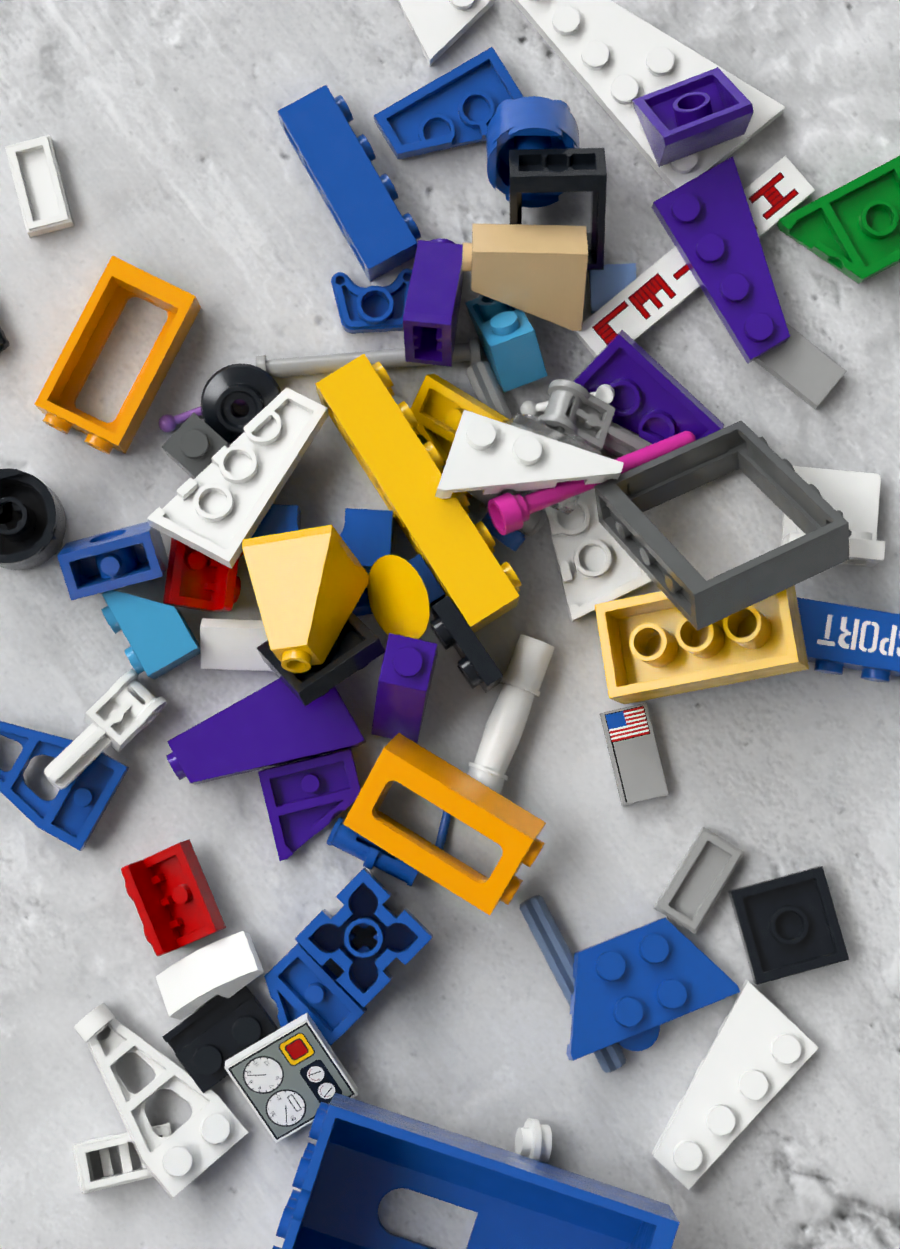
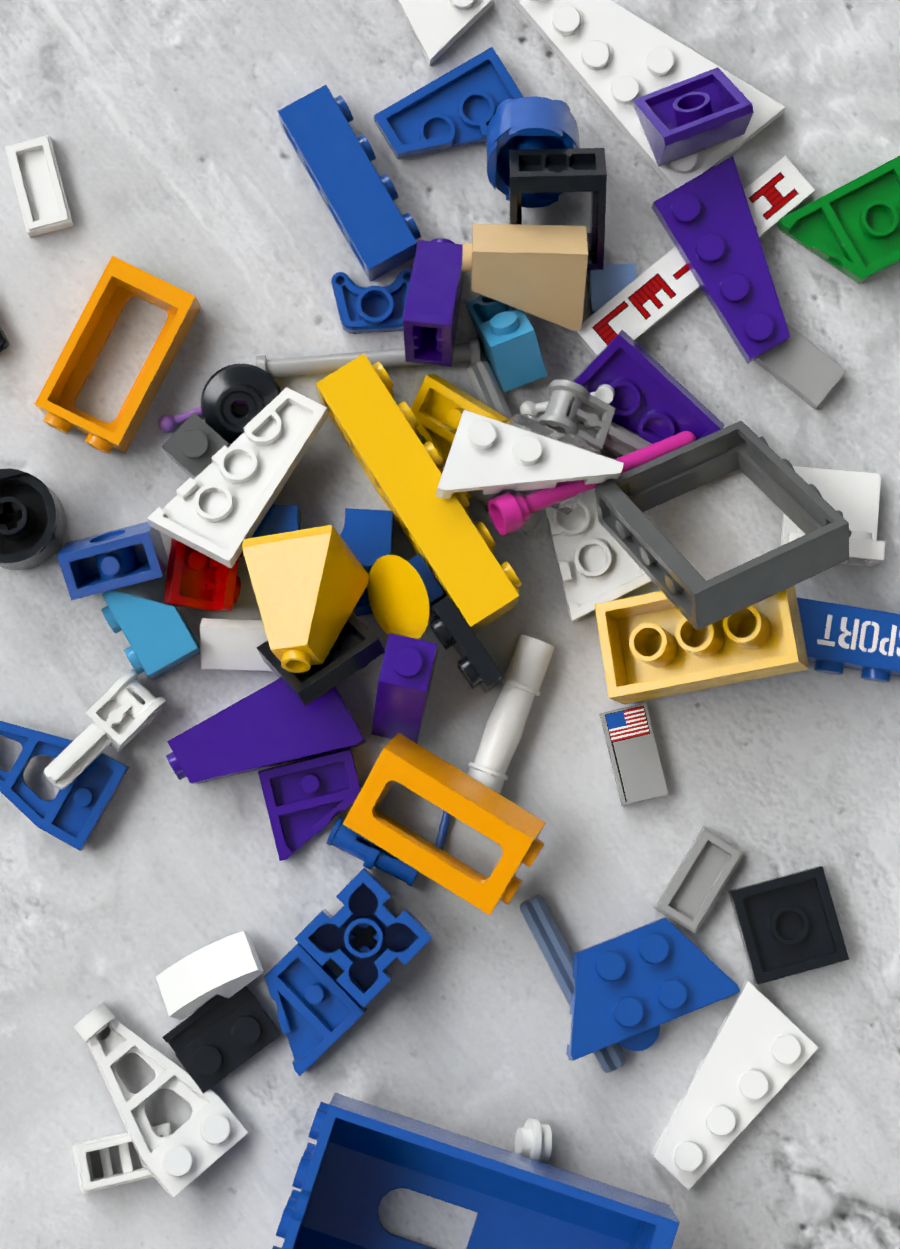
(172, 898): red bracket -> none
(289, 1076): tile -> none
(511, 540): blue tile -> none

